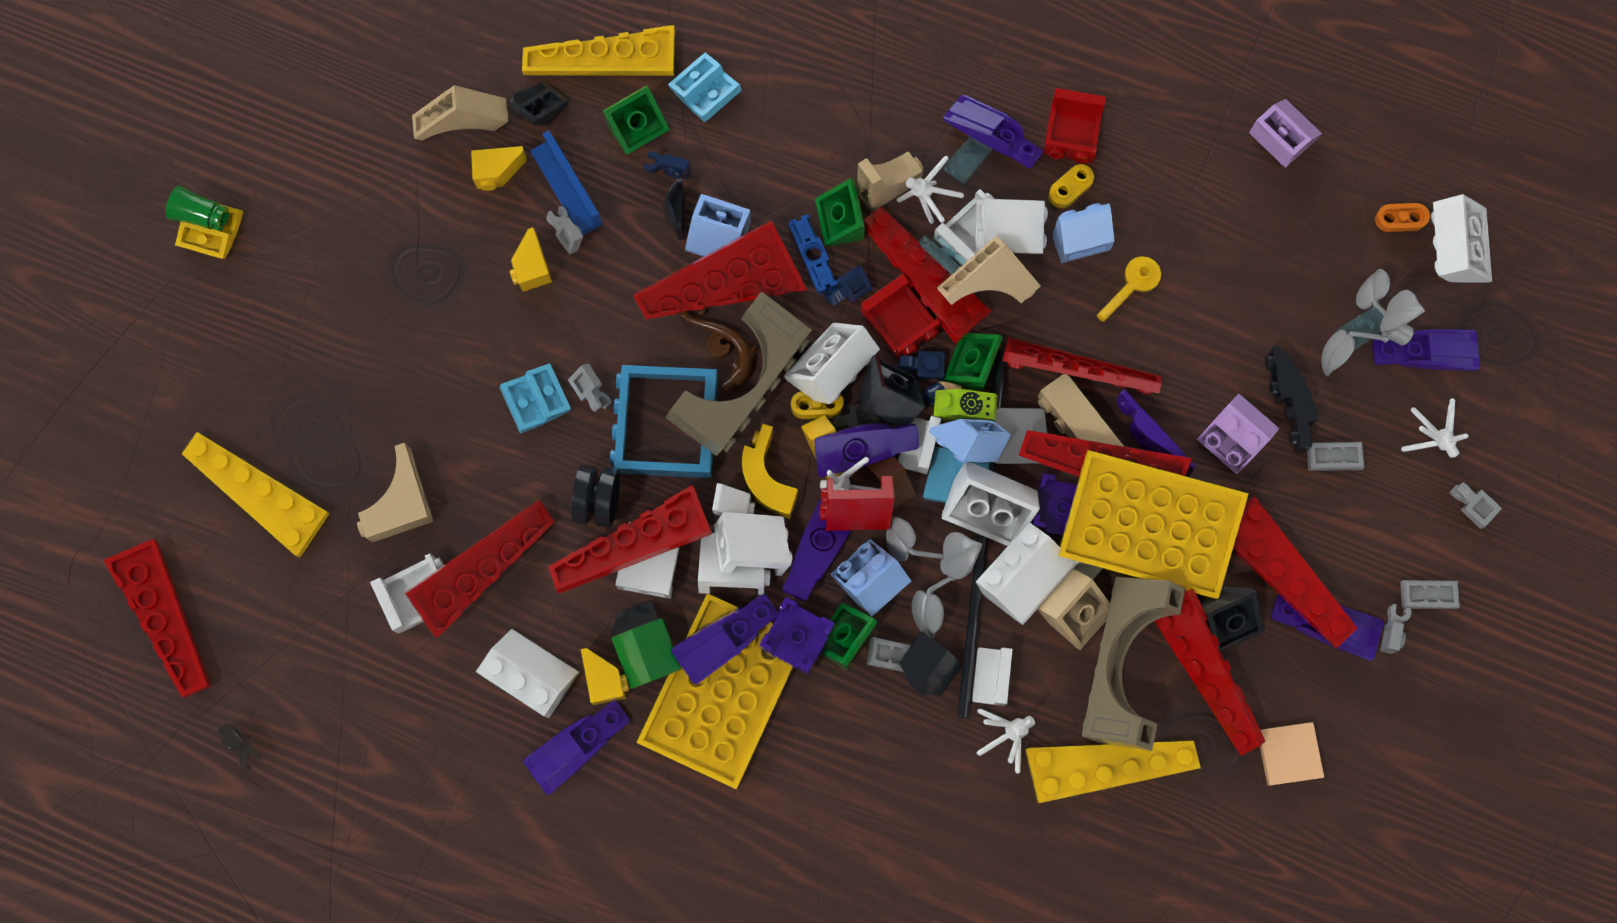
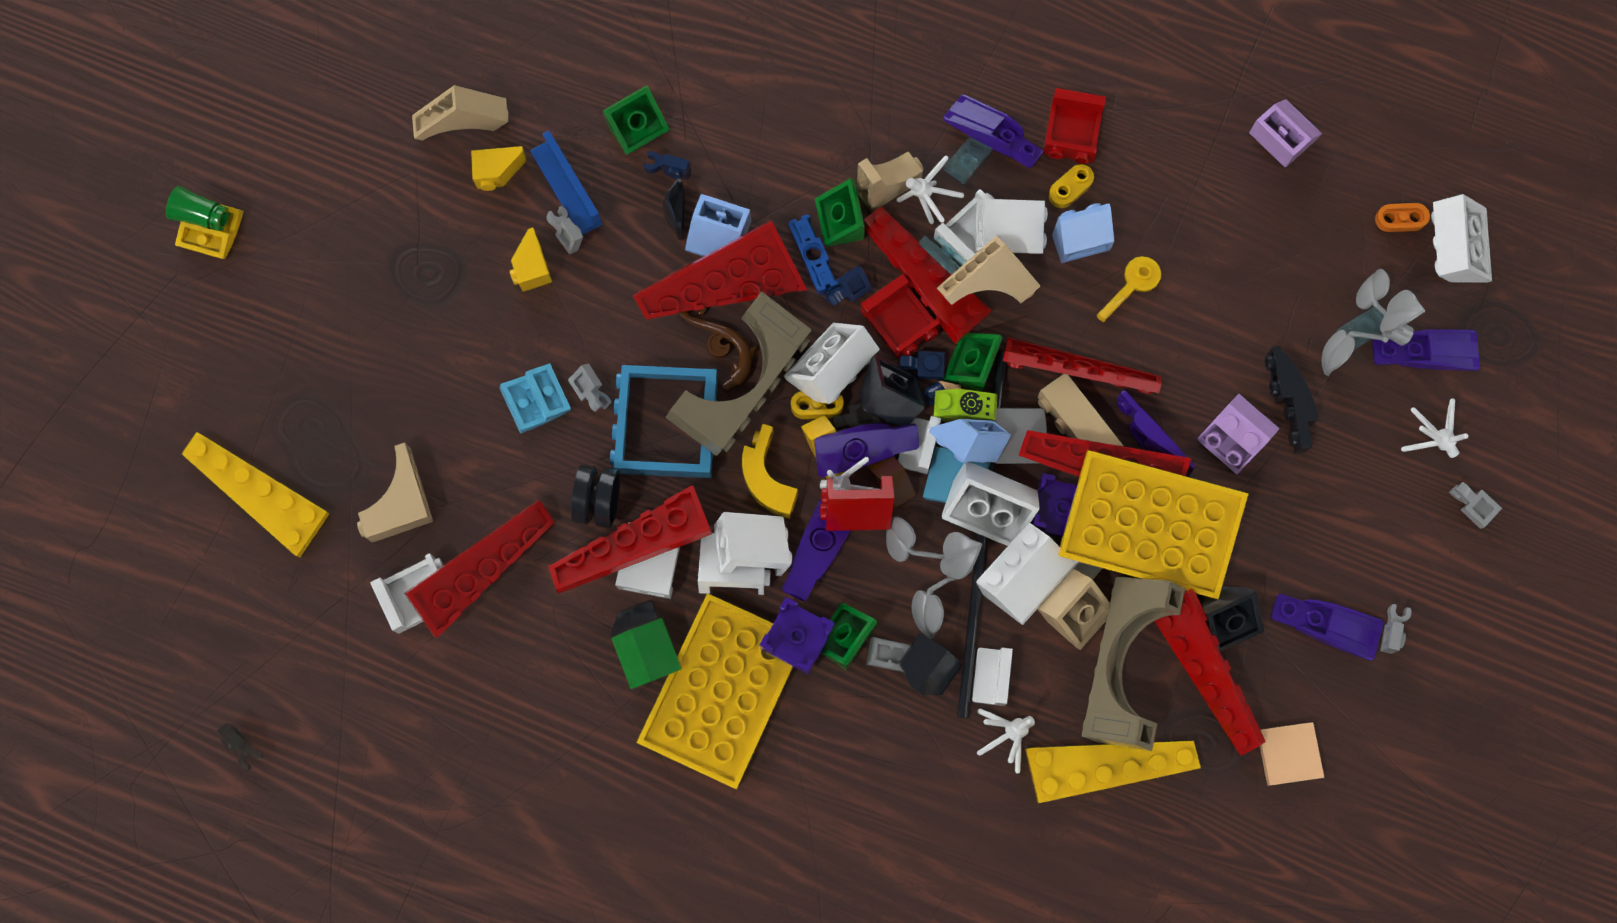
(153, 598): red wing -> none
(528, 673): white slope -> none
(538, 104): black slope -> none
(574, 747): dark purple piece -> none
(603, 679): yellow slope -> none
(622, 55): yellow wing -> none
(704, 87): medium azure slope -> none
(723, 638): dark purple piece -> none
(731, 500): white slope -> none
(871, 577): light blue slope -> none
(1281, 566): red wing -> none
(1335, 456): light grey plate -> none
(1429, 594): light grey plate -> none

